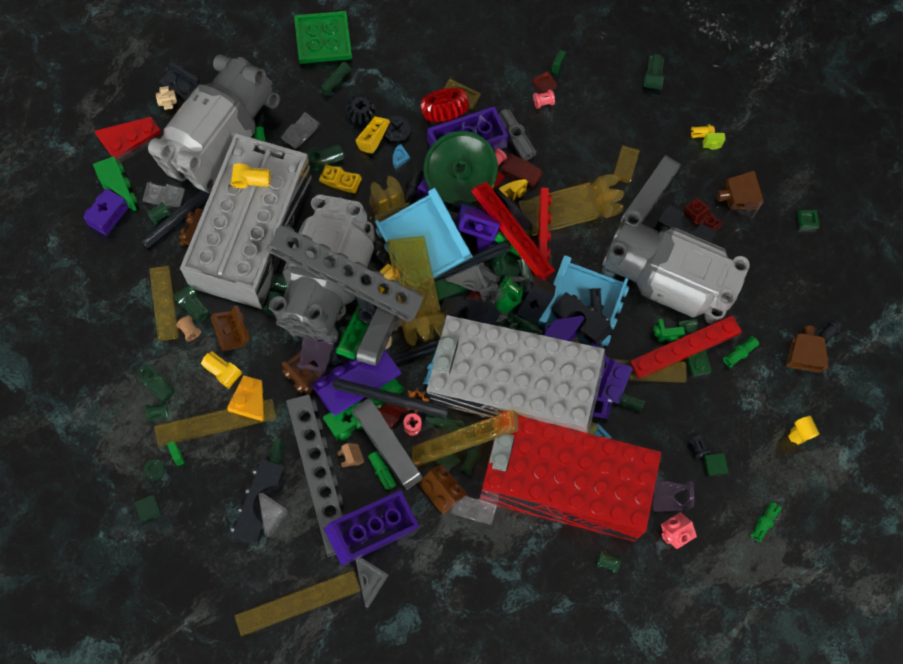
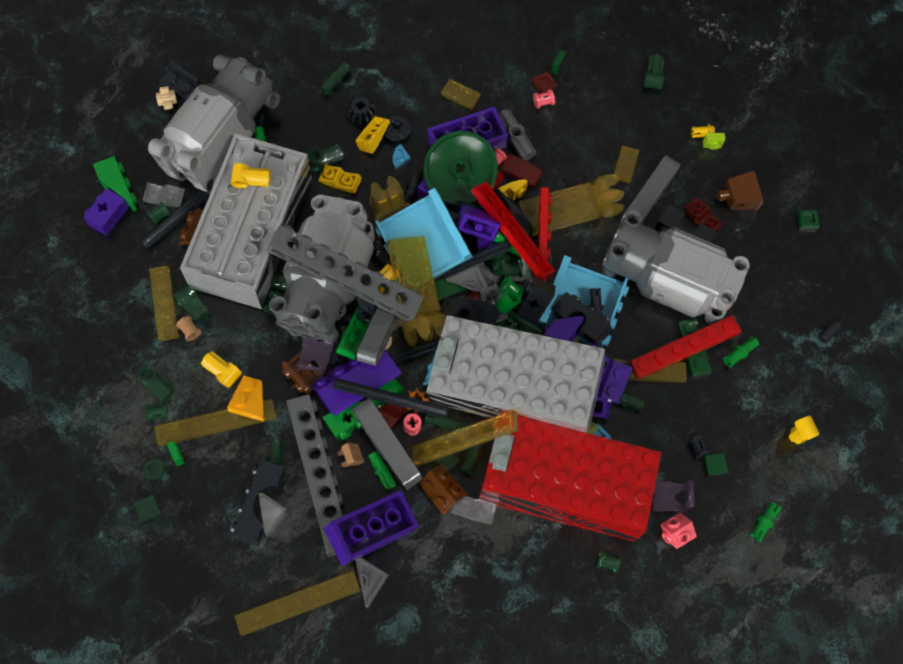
(127, 136): red wing -> none
(230, 329): reddish brown bracket -> none
(298, 133): clear slope -> none
(322, 37): green plate -> none
(444, 104): red gear -> none
(669, 334): green bracket -> none
(808, 351): reddish brown torso -> none

